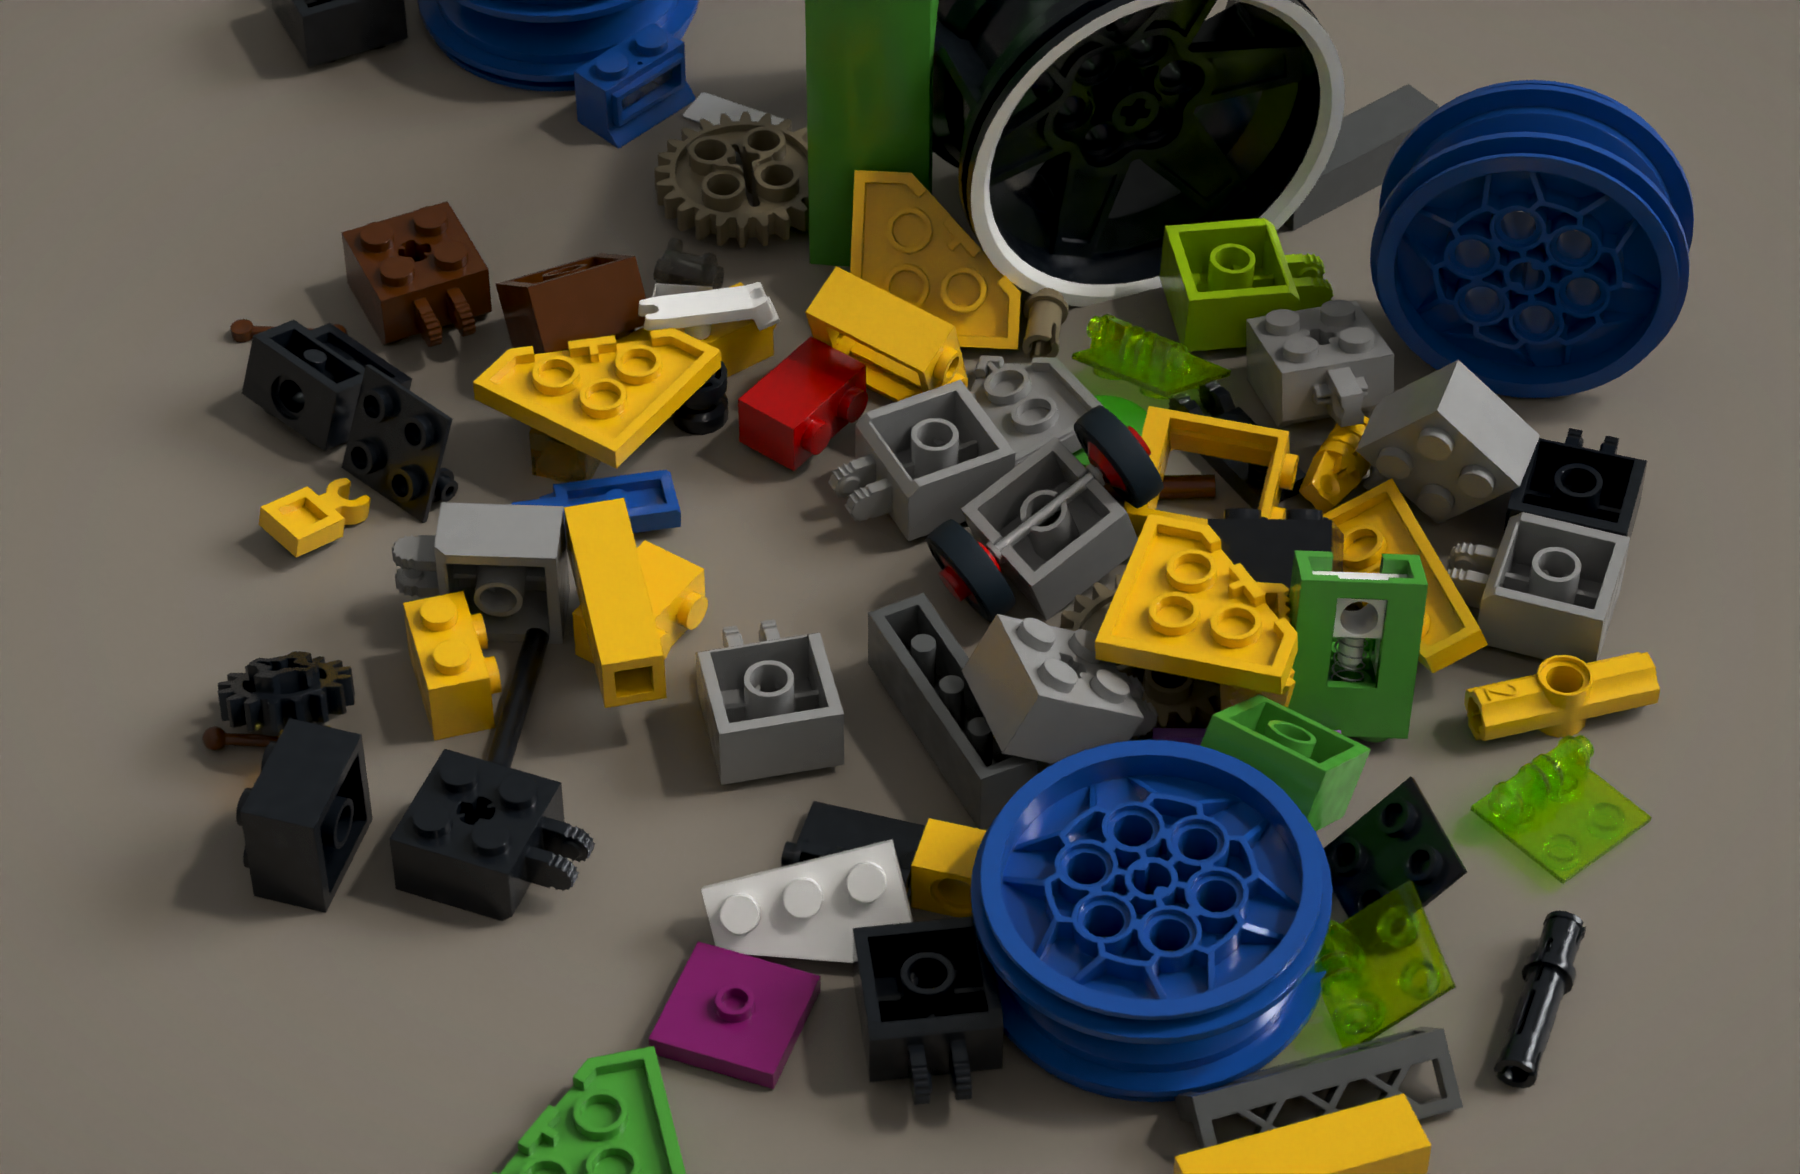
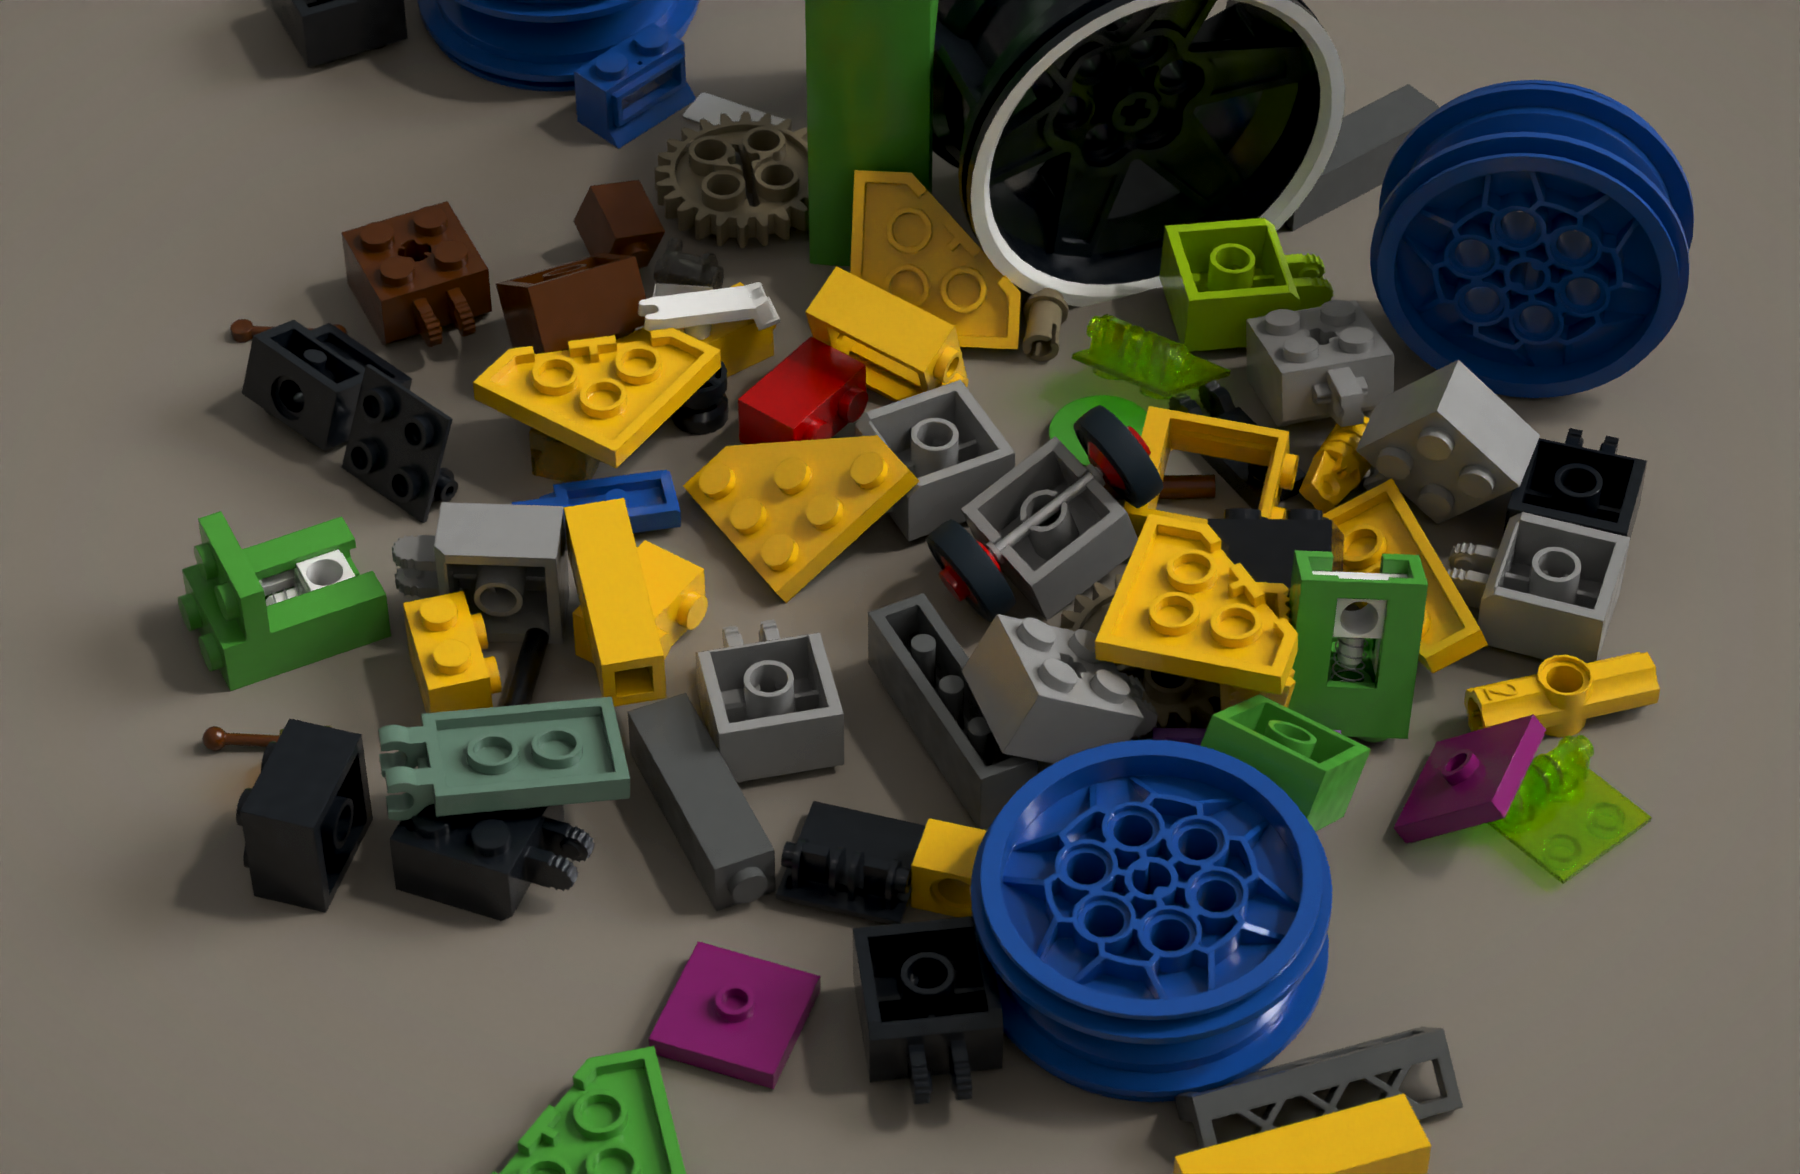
(279, 600): none -> bright green brick
(285, 689): black gear -> none
(310, 520): yellow plate -> none
(505, 758): none -> sand green tile
(619, 221): none -> reddish brown brick
(702, 802): none -> dark grey brick
(799, 501): none -> yellow plate
(809, 905): white wing -> none
(1031, 402): light grey tile -> none
(1381, 966): clear neon green hinge -> none
(1389, 847): black hinge -> none
(1470, 779): none -> magenta plate
(1547, 978): black pin -> none

